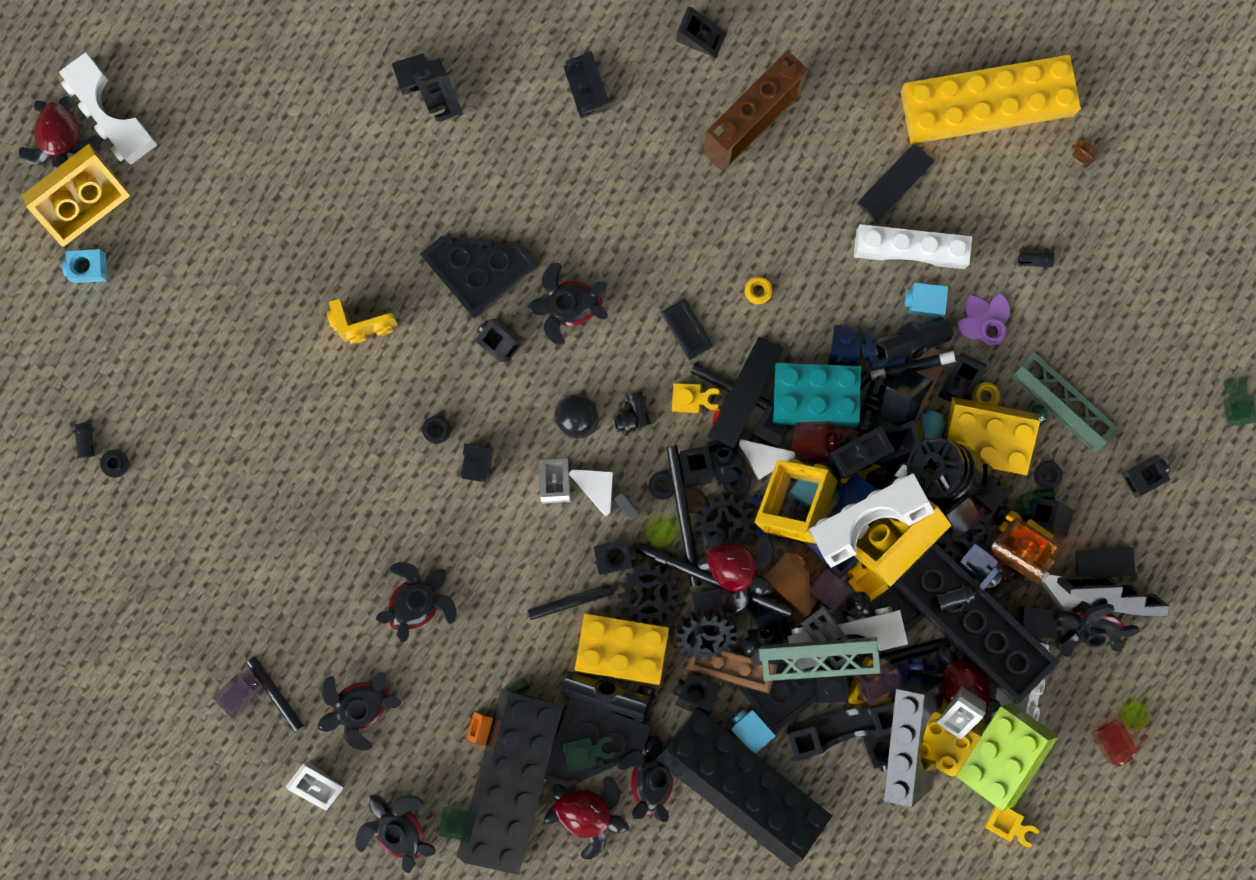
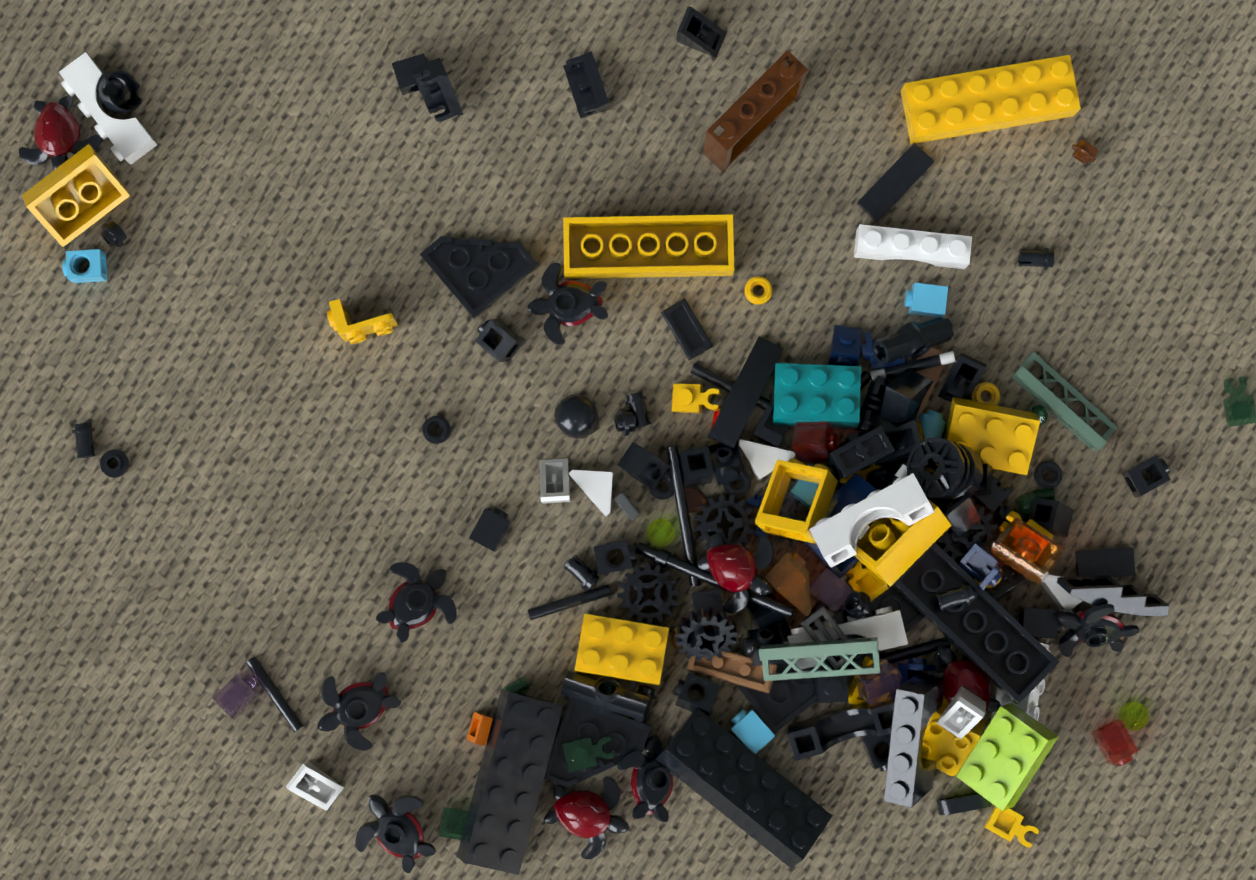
(113, 90): none -> black hair
(113, 234): none -> black plate
(477, 463): black panel -> none
(491, 528): none -> black brick
(582, 572): none -> black pin
(643, 465): none -> black brick
(648, 246): none -> yellow brick
(962, 803): none -> black beam
(985, 315): medium lavender plate -> none

